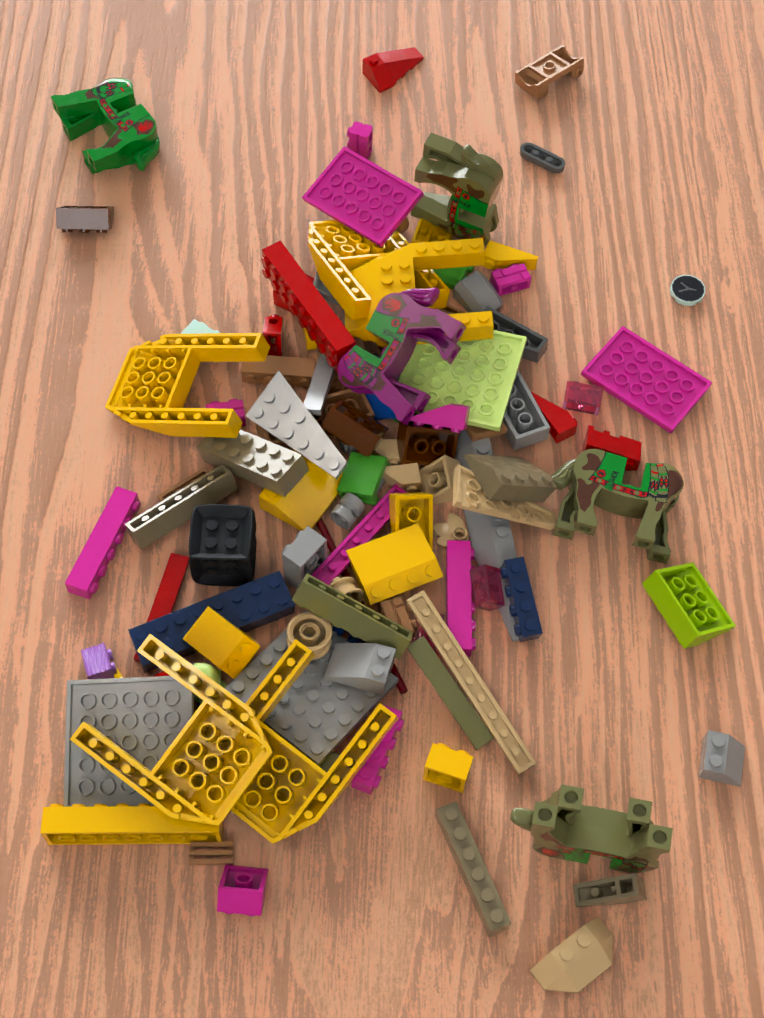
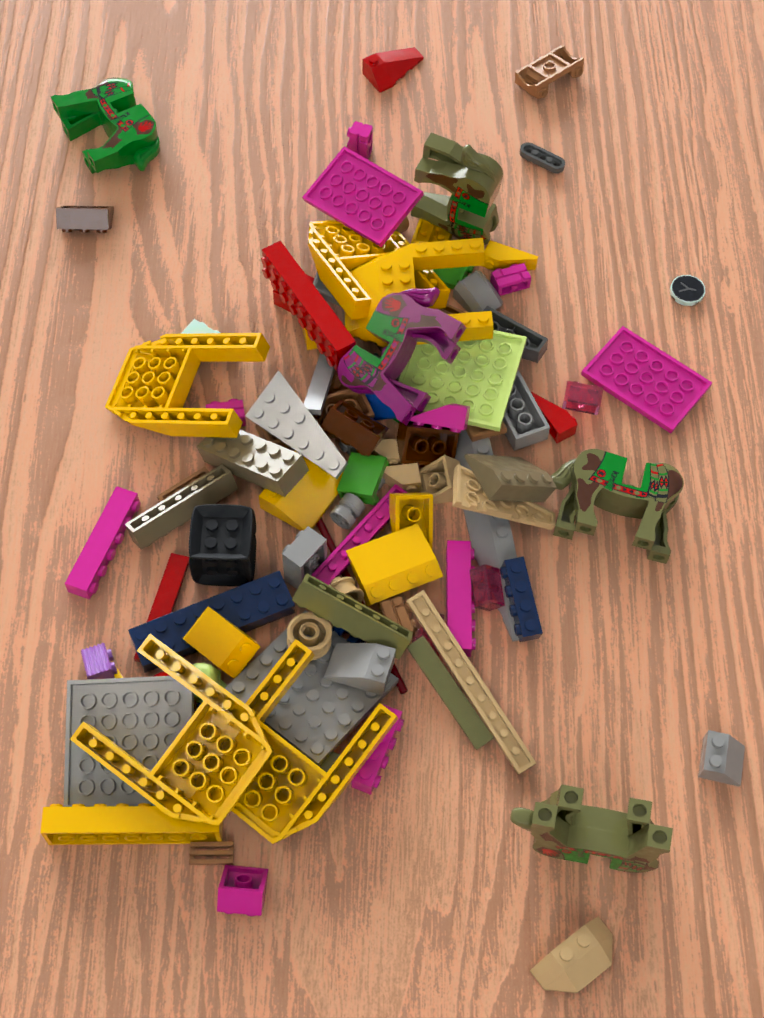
(274, 329): red torso -> none
(294, 369): medium nougat brick -> none
(447, 767): yellow brick -> none
(450, 530): tan plate -> none
(472, 869): dark tan brick -> none
(610, 891): dark tan slope -> none
(620, 446): red wedge -> none
(687, 604): lime slope -> none

